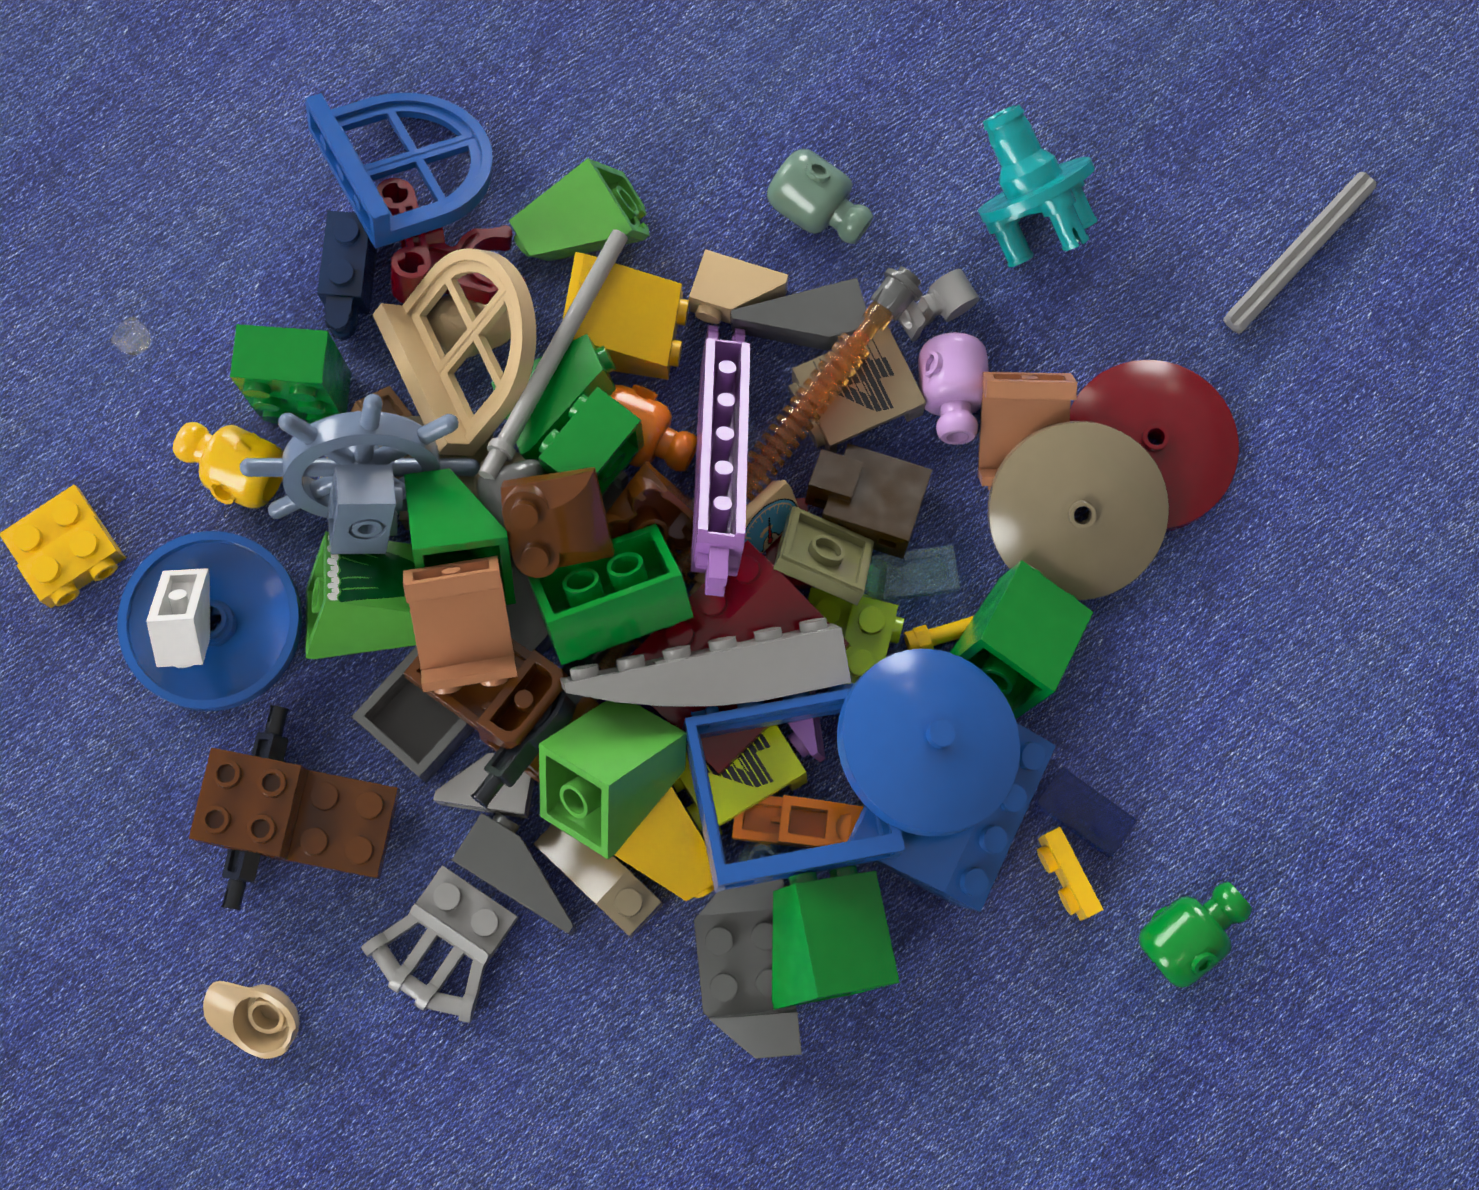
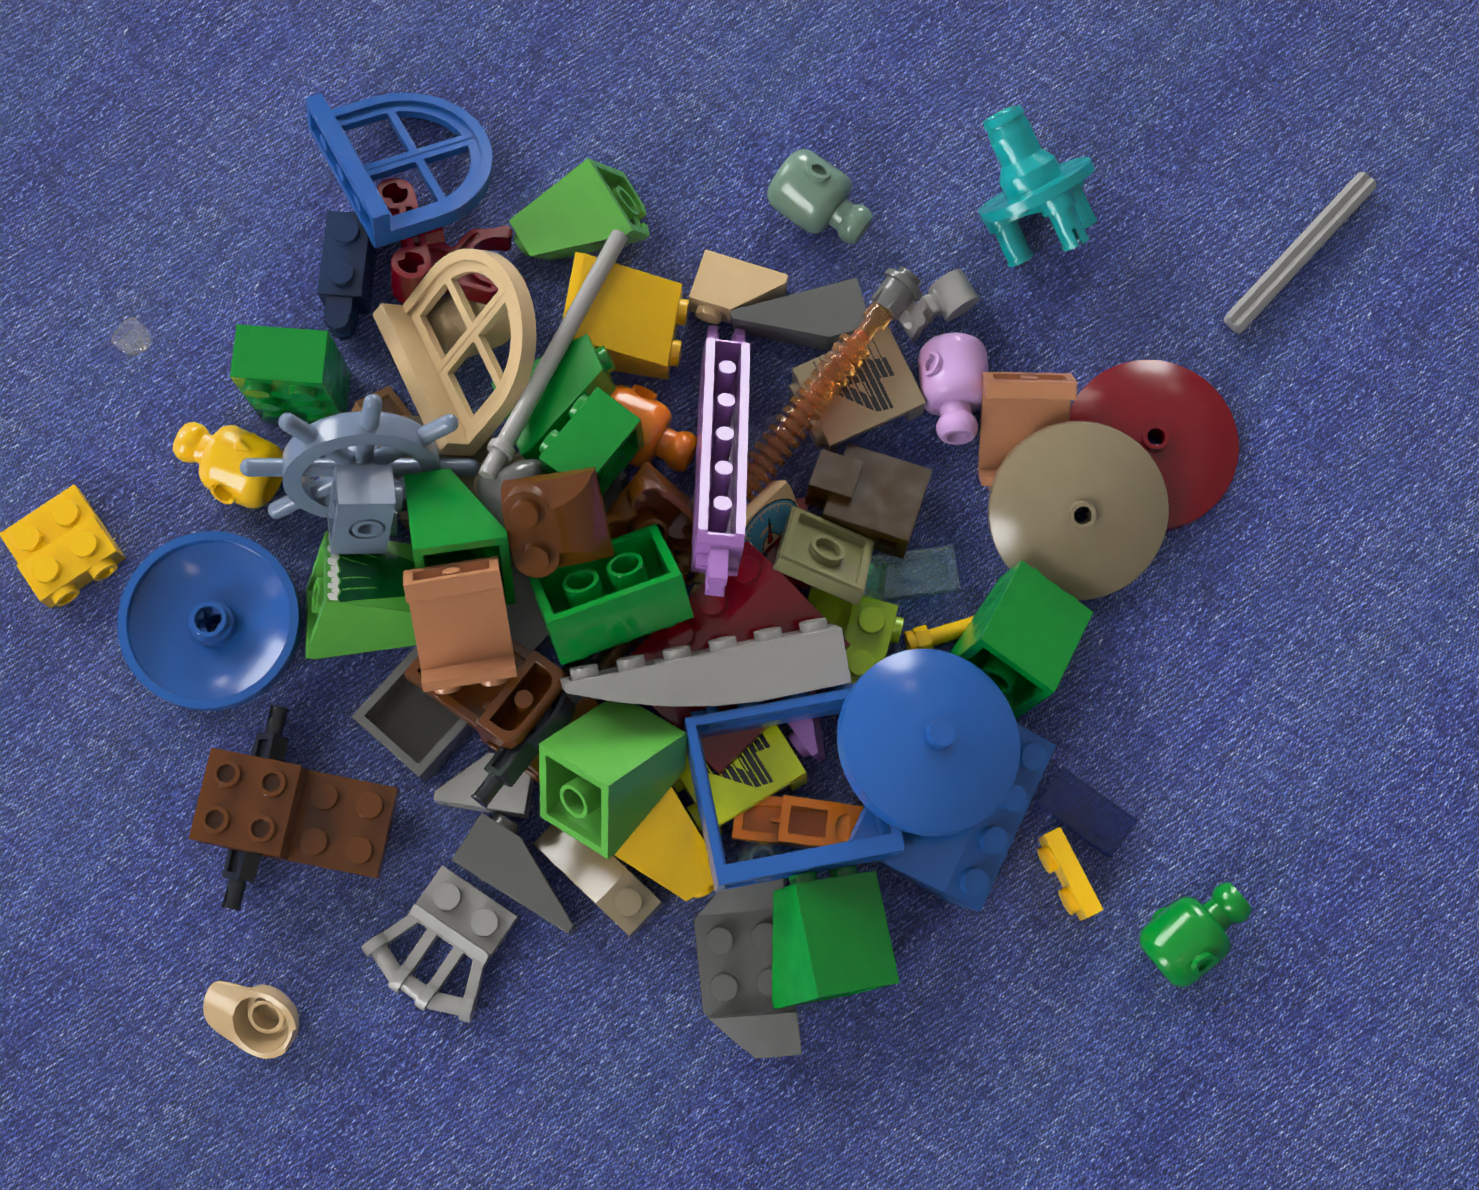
(180, 618): white slope -> none

